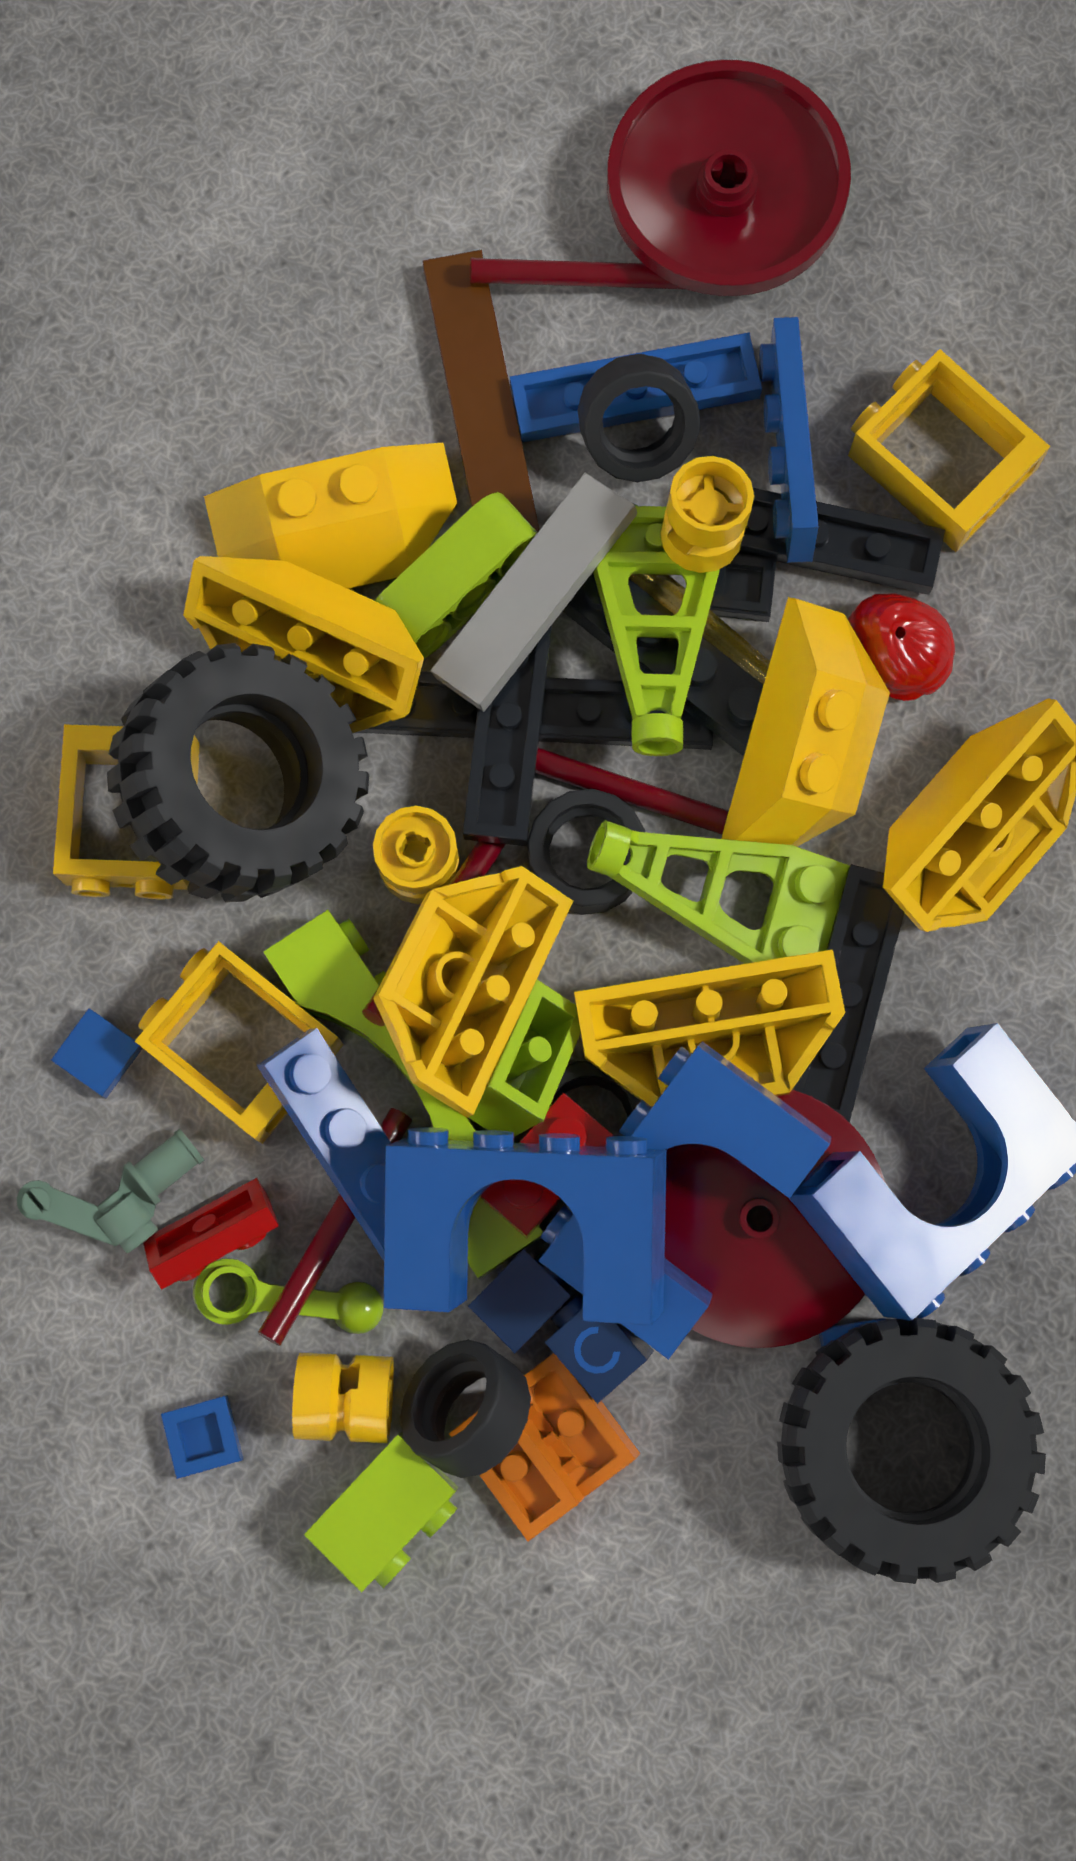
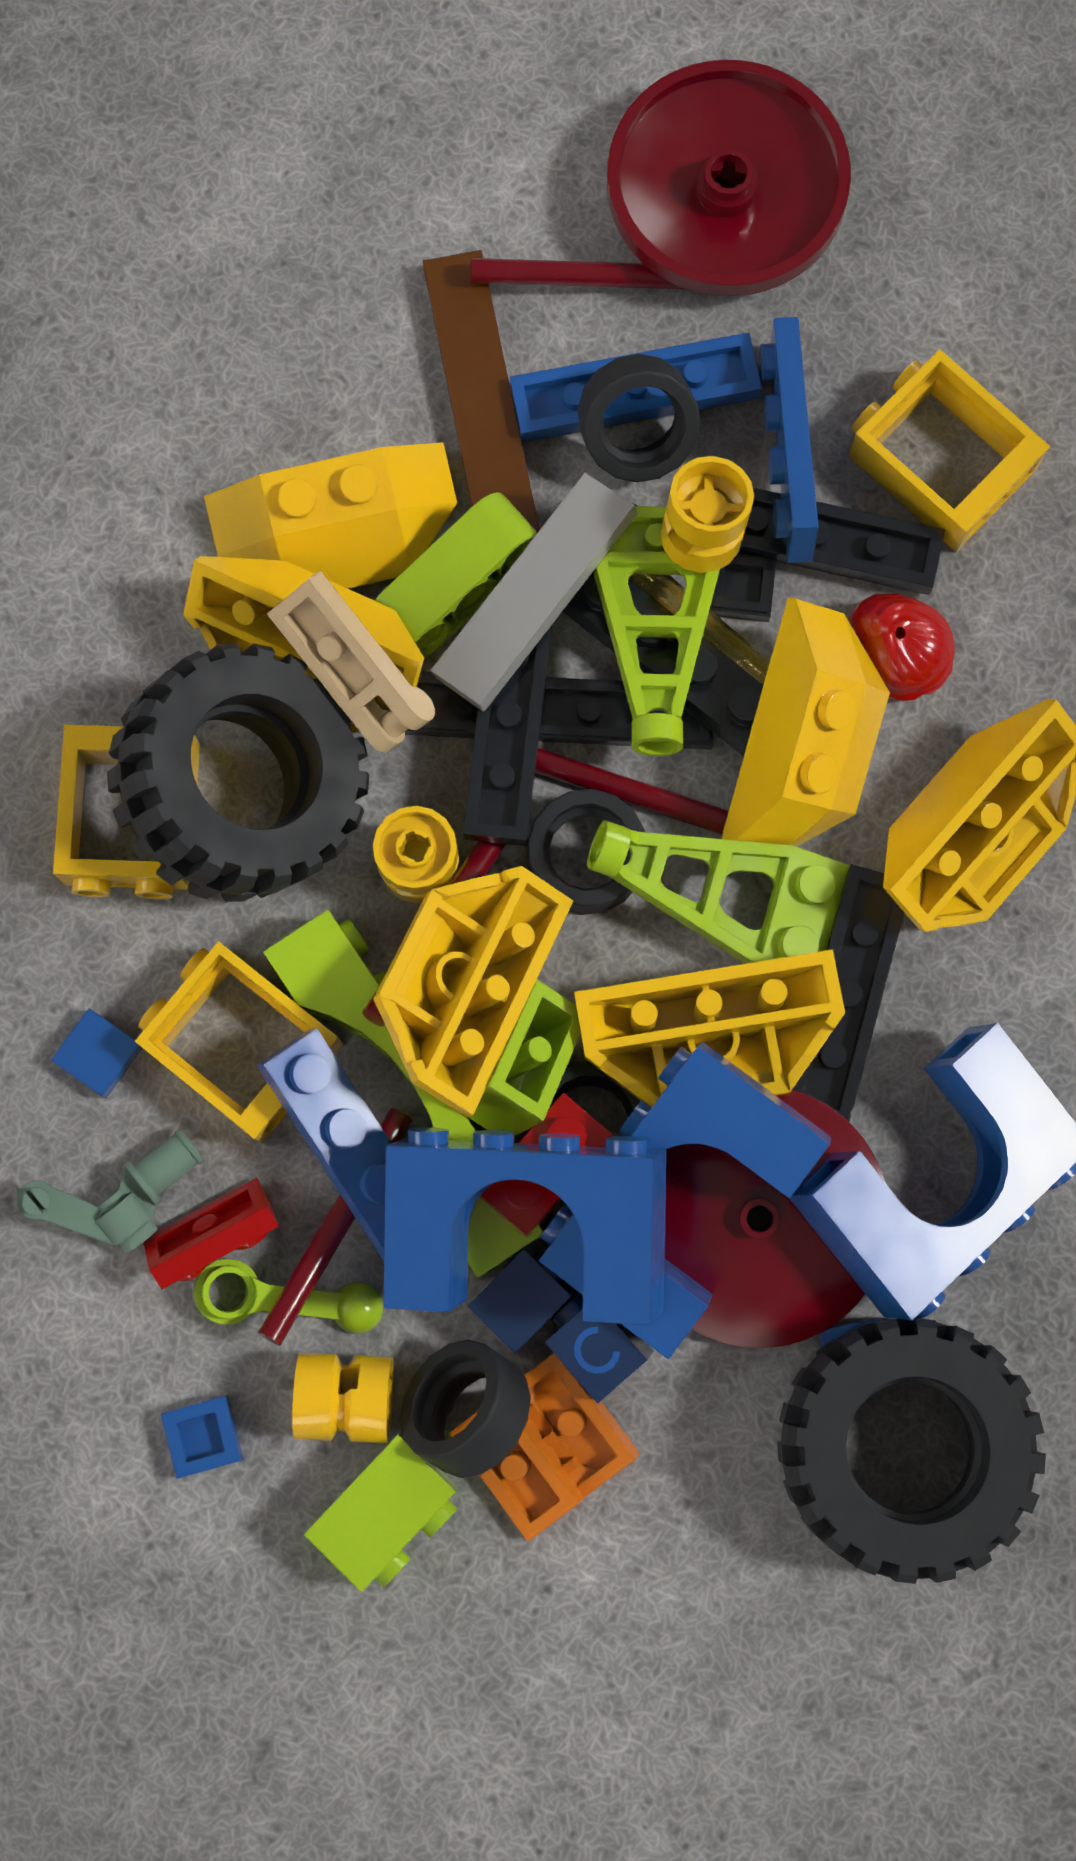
(351, 663): none -> tan plate

